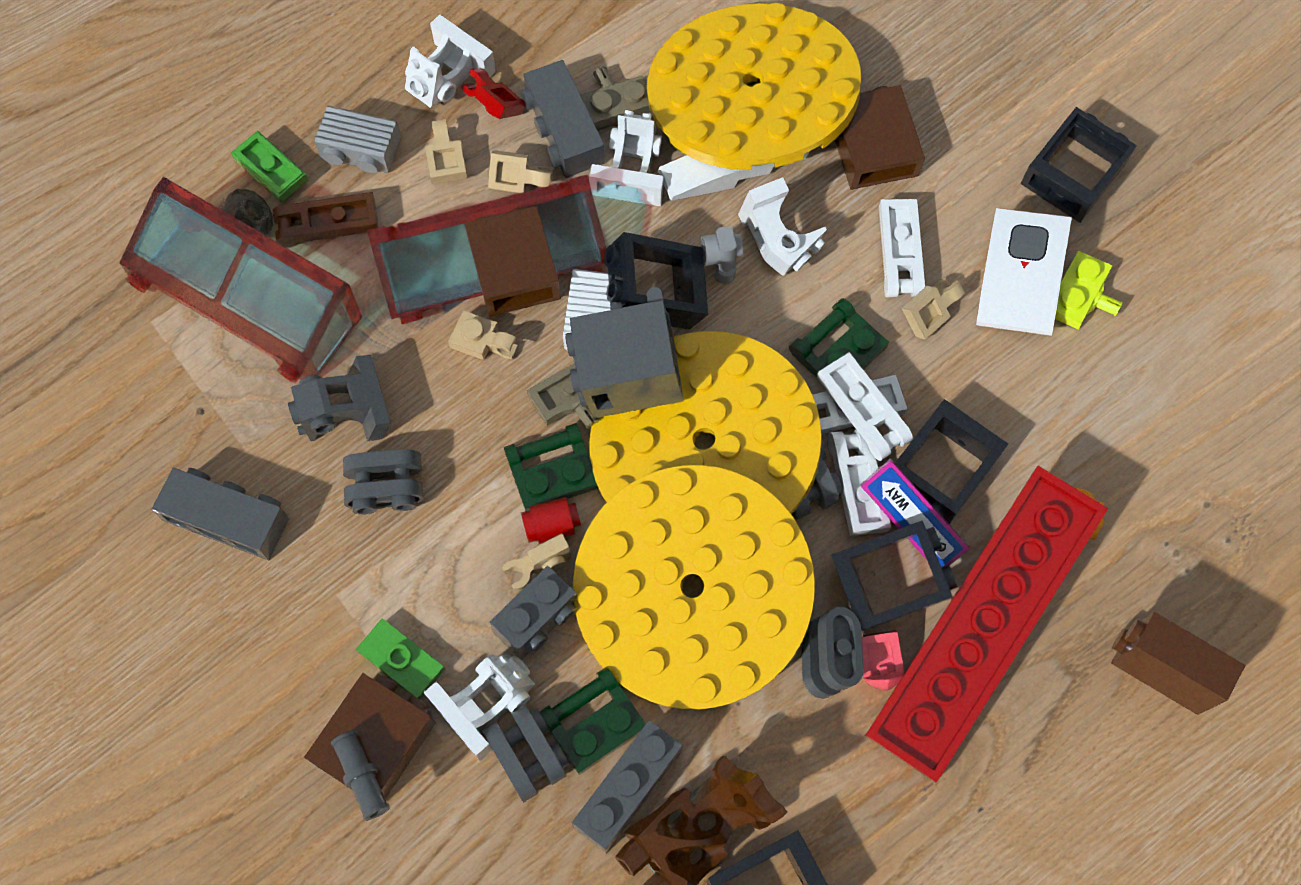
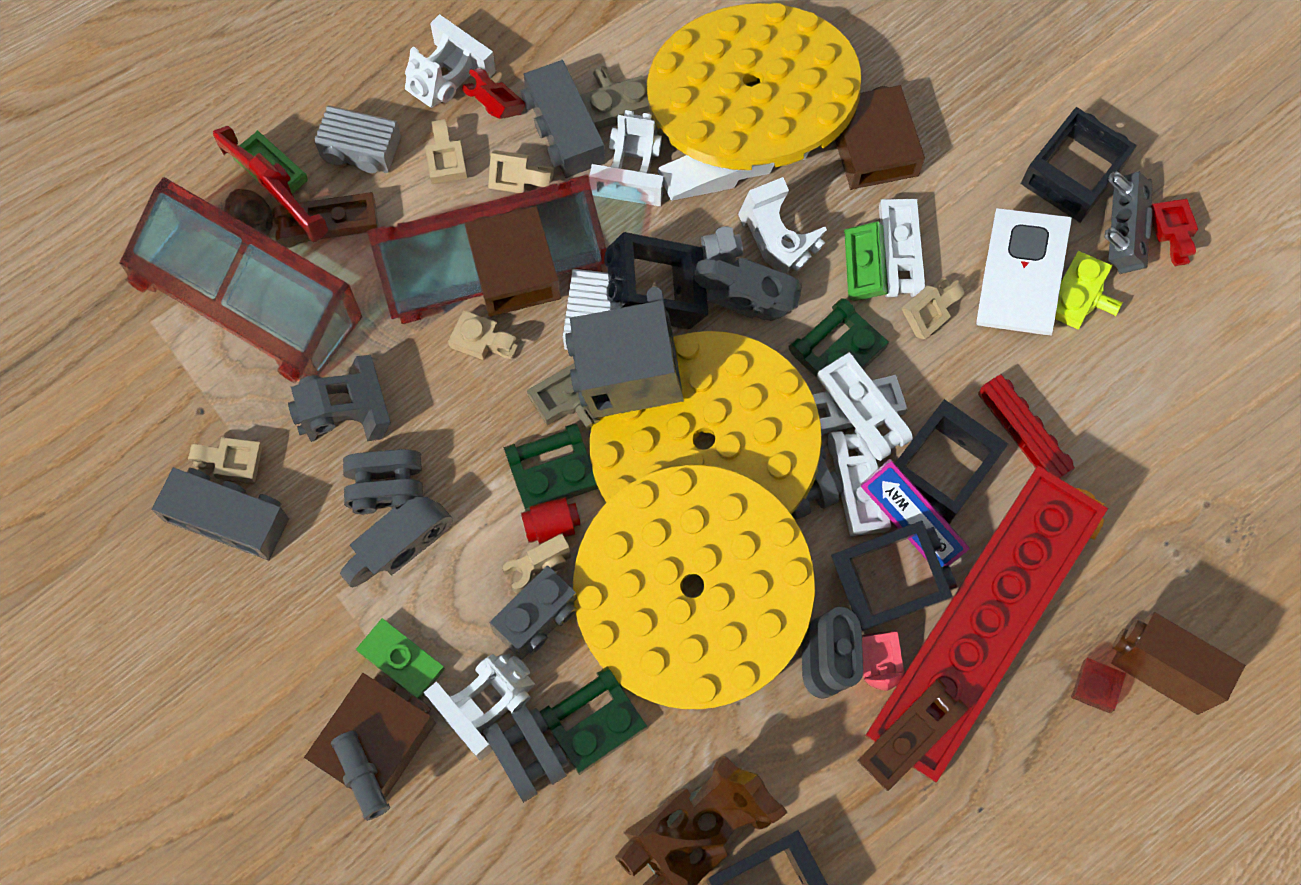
(231, 461): none -> tan plate
(273, 179): none -> red plate
(396, 539): none -> dark grey piece
(627, 786): dark grey brick -> none
(749, 288): none -> dark grey piece
(865, 261): none -> bright green plate
(911, 736): none -> reddish brown plate
(1025, 427): none -> red piece
(1098, 685): none -> clear red plate
(1130, 221): none -> dark grey piece
(1175, 223): none -> red plate

